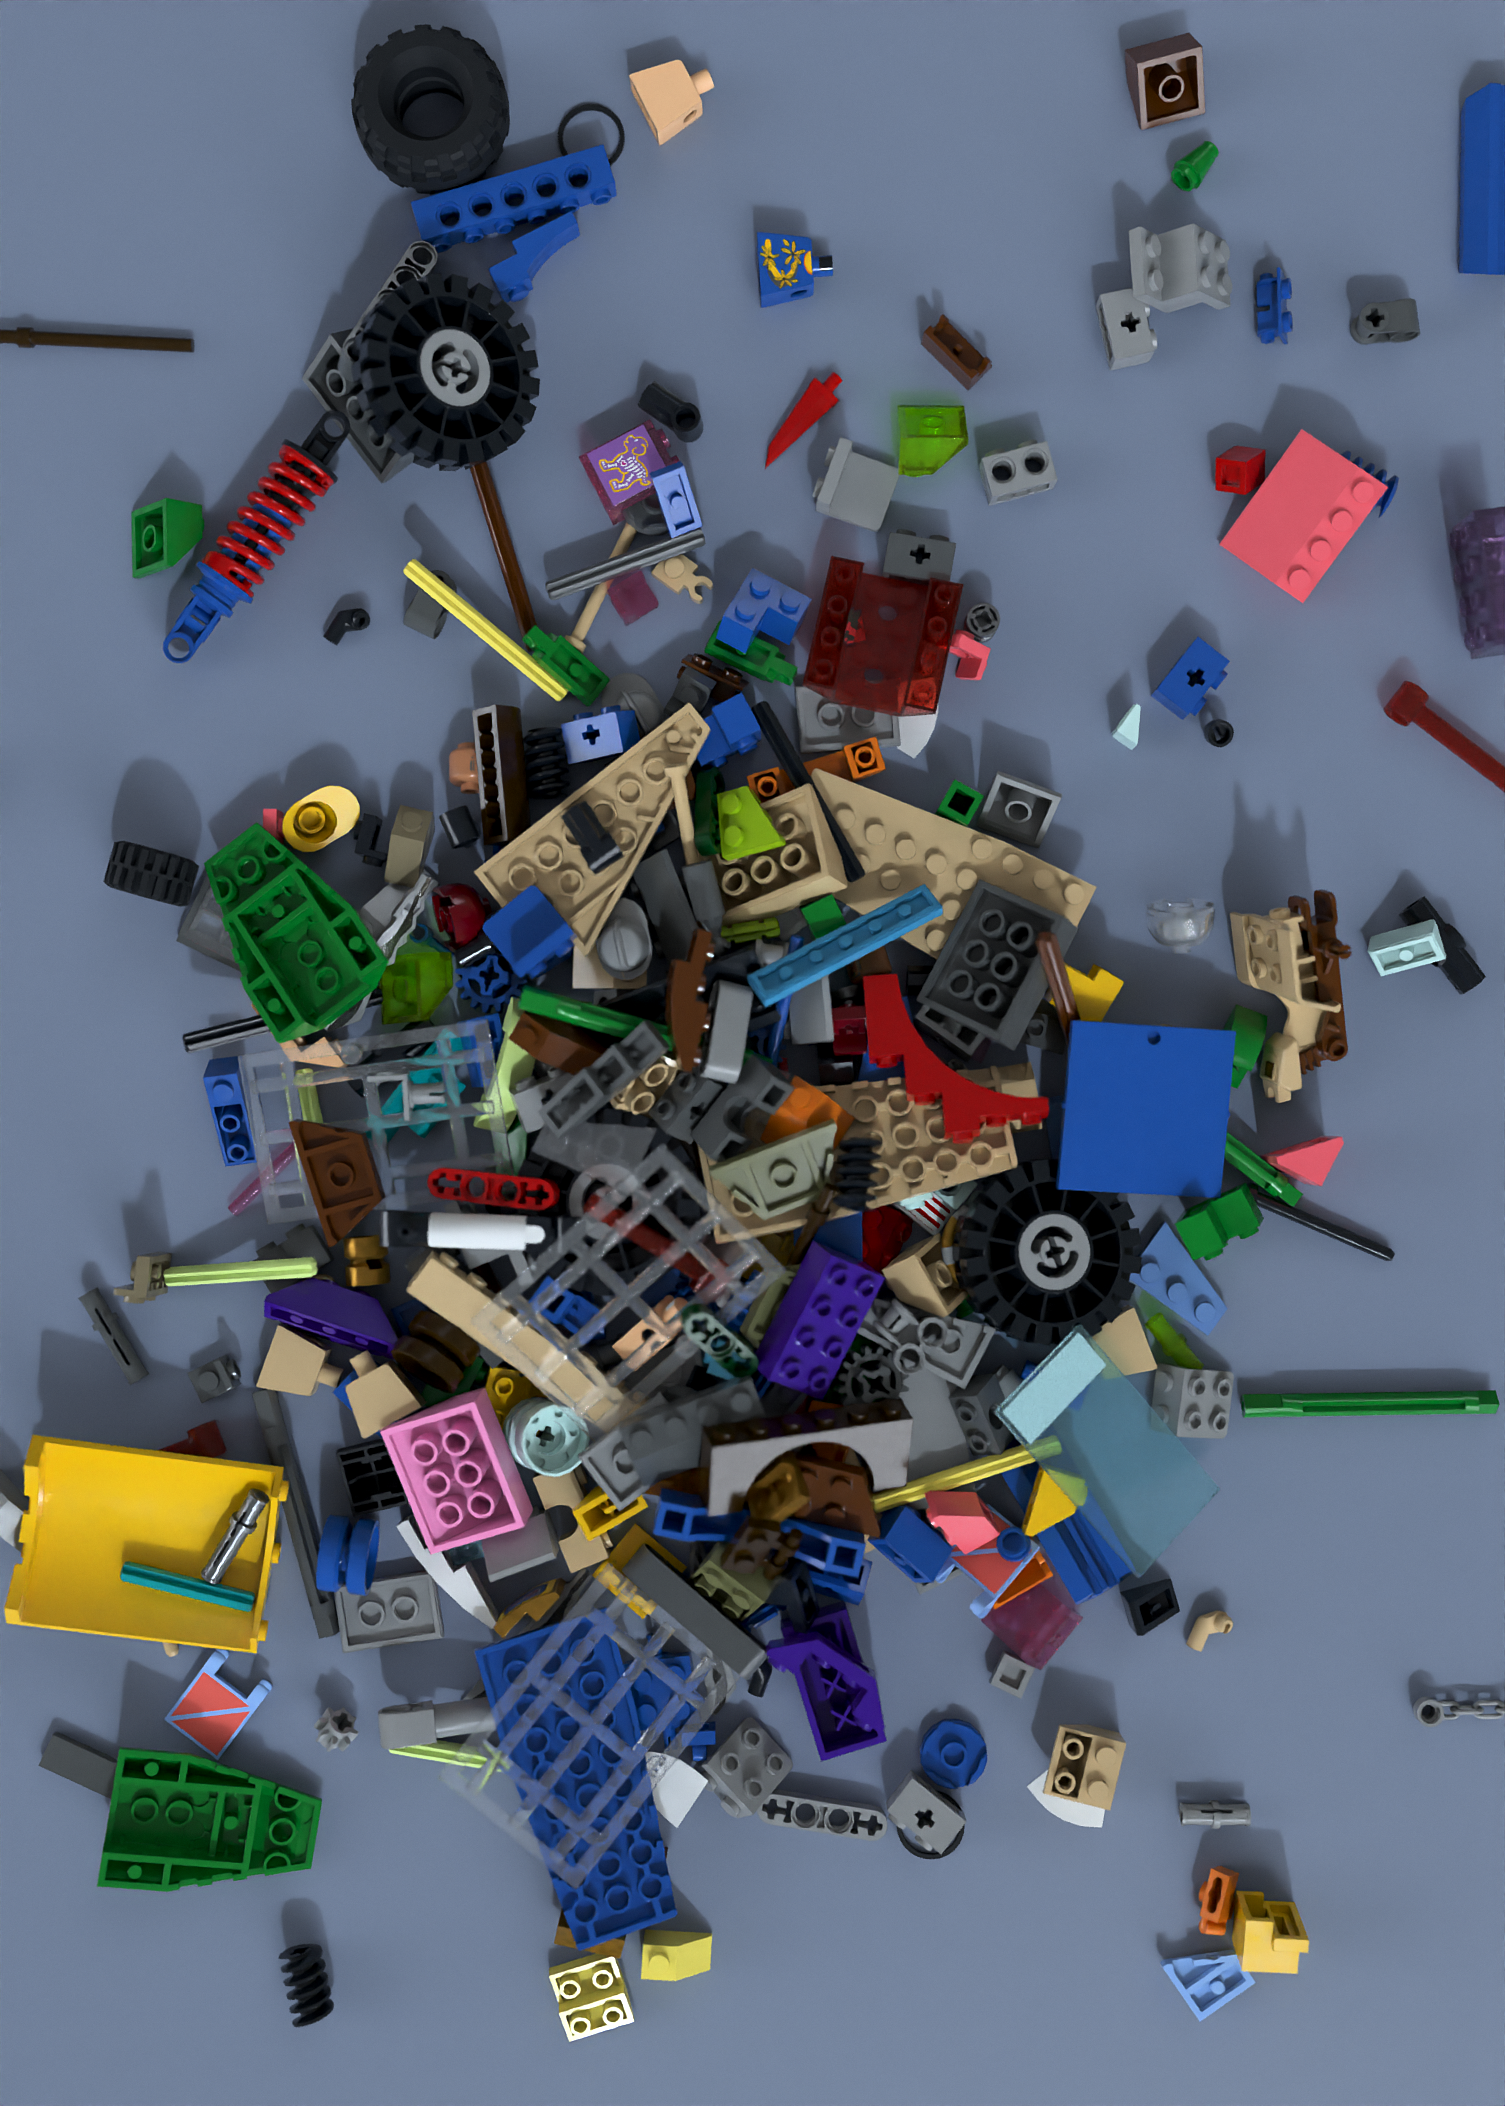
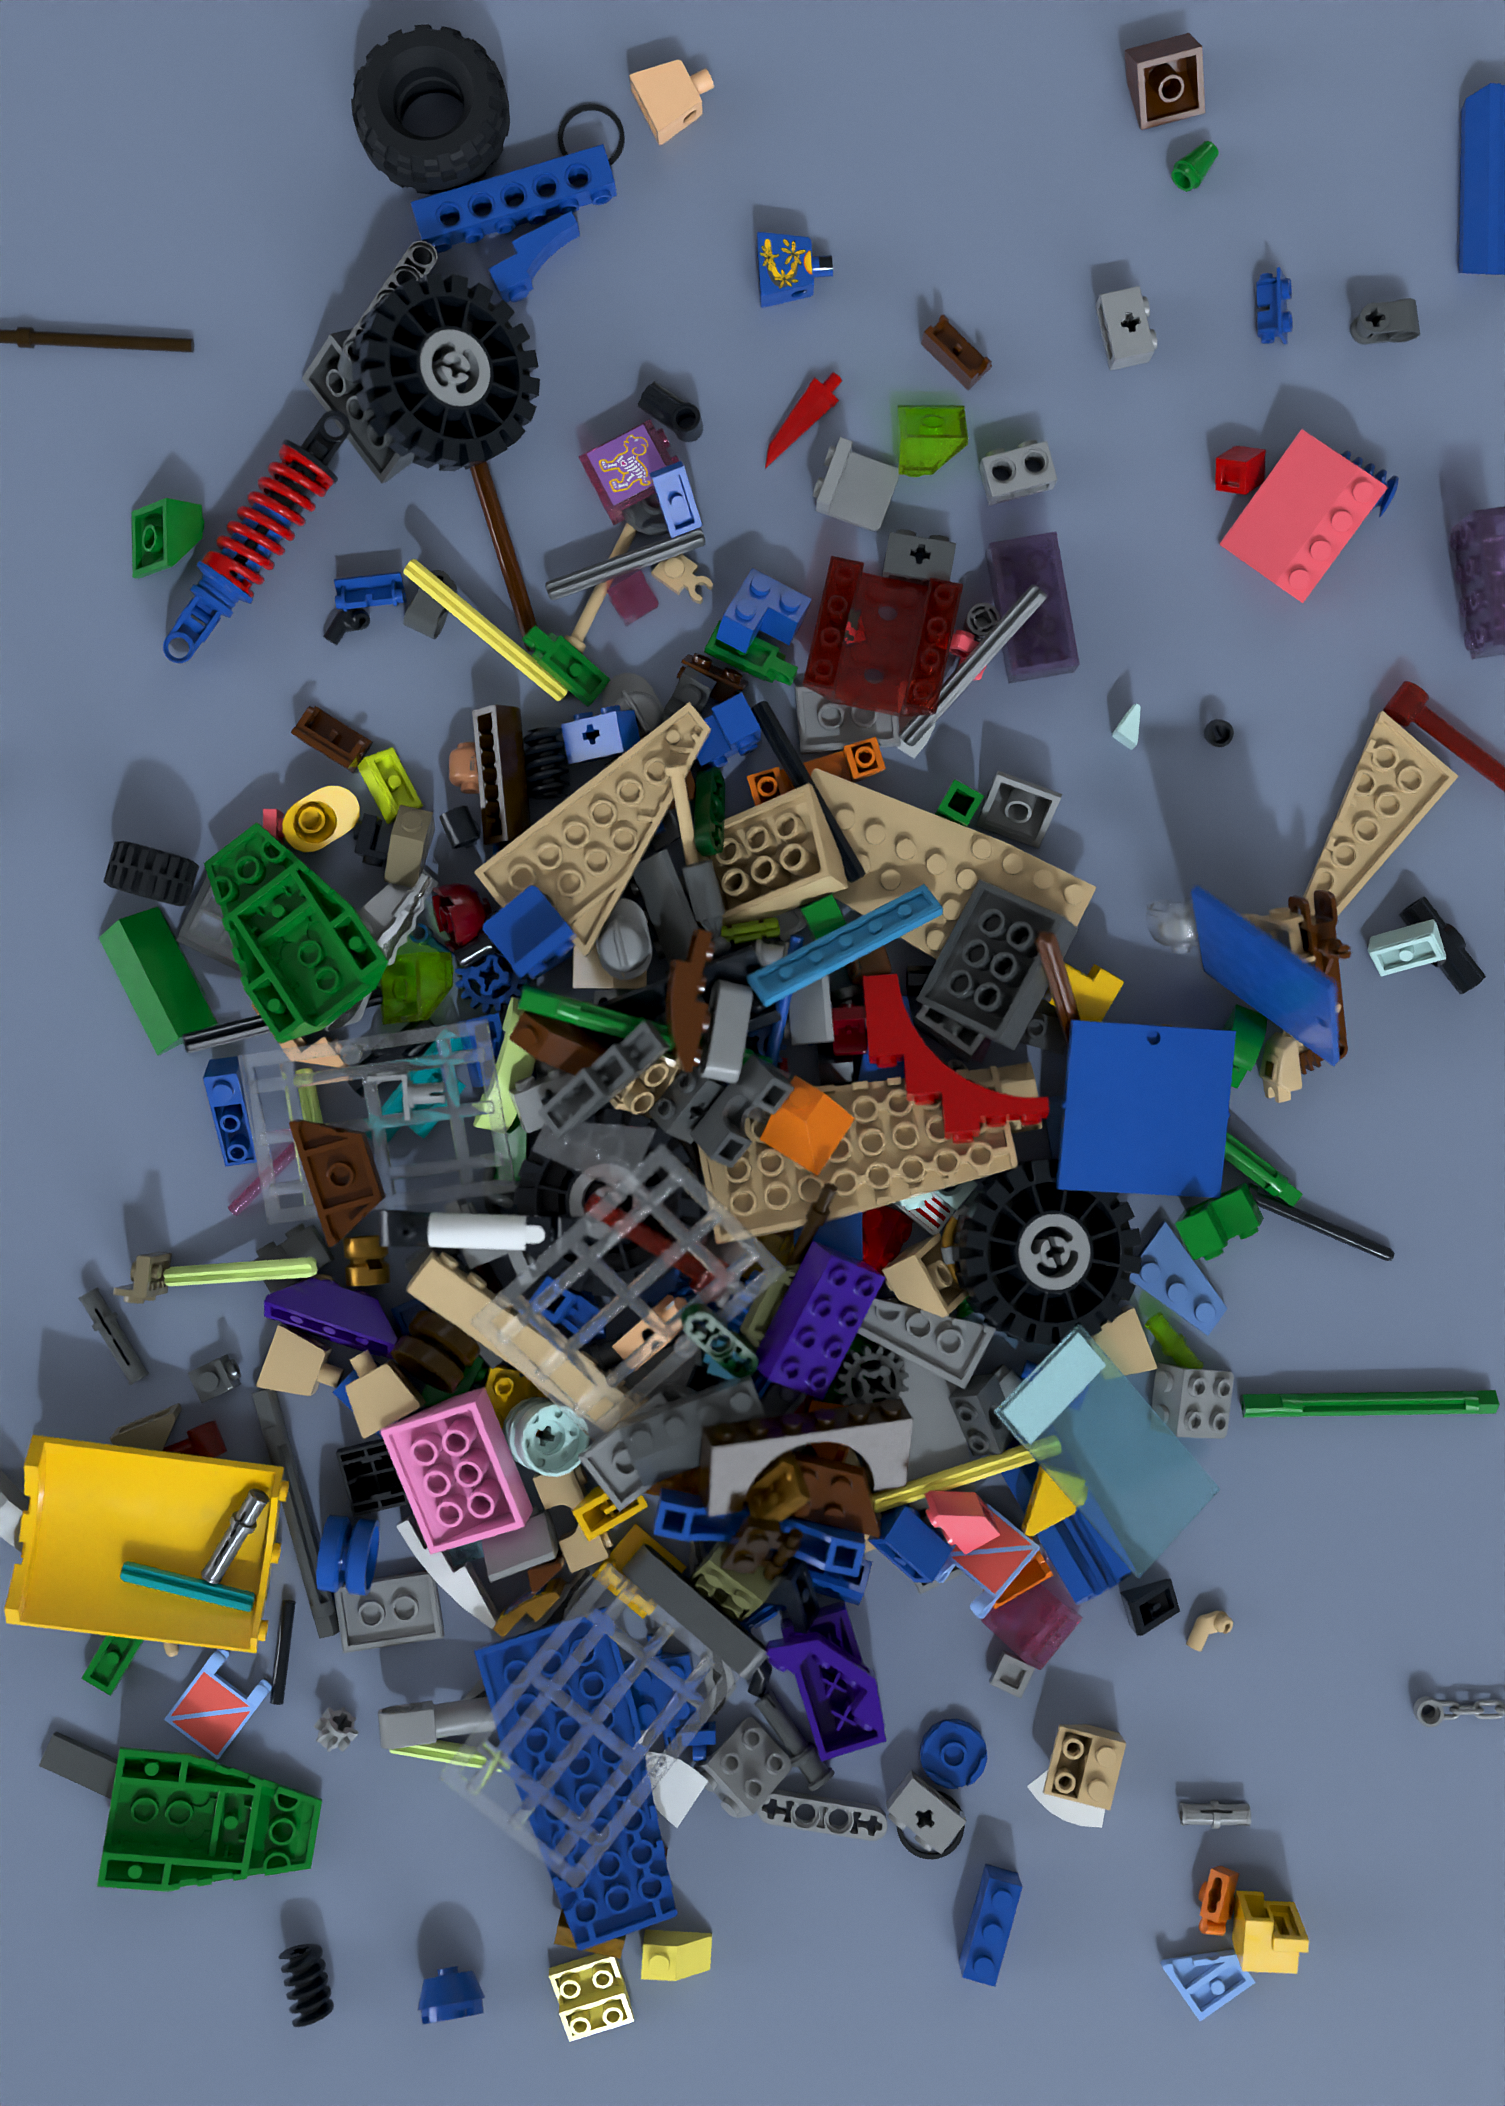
(111, 1662): none -> green hinge
(148, 1432): none -> dark tan slope
(157, 978): none -> green slope
(282, 1652): none -> black bar
(332, 738): none -> reddish brown hinge
(369, 591): none -> blue hinge
(388, 783): none -> neon yellow slope
(450, 1996): none -> blue cone
(493, 1188): red beam -> none
(543, 1572): none -> reddish brown slope
(596, 844): black piece -> none
(745, 825): lime wing -> none
(781, 1172): olive wing -> none
(802, 1753): none -> dark grey pin
(856, 1174): black piece -> none
(908, 1334): light grey piece -> none
(976, 661): none -> dark grey axle
(990, 1925): none -> blue brick
(1013, 1544): blue plate -> none
(1047, 639): none -> clear purple brick
(1180, 268): light grey bracket -> none
(1203, 663): blue brick -> none
(1267, 976): none -> blue piece
(1308, 1160): coral slope -> none
(1382, 805): none -> tan wing

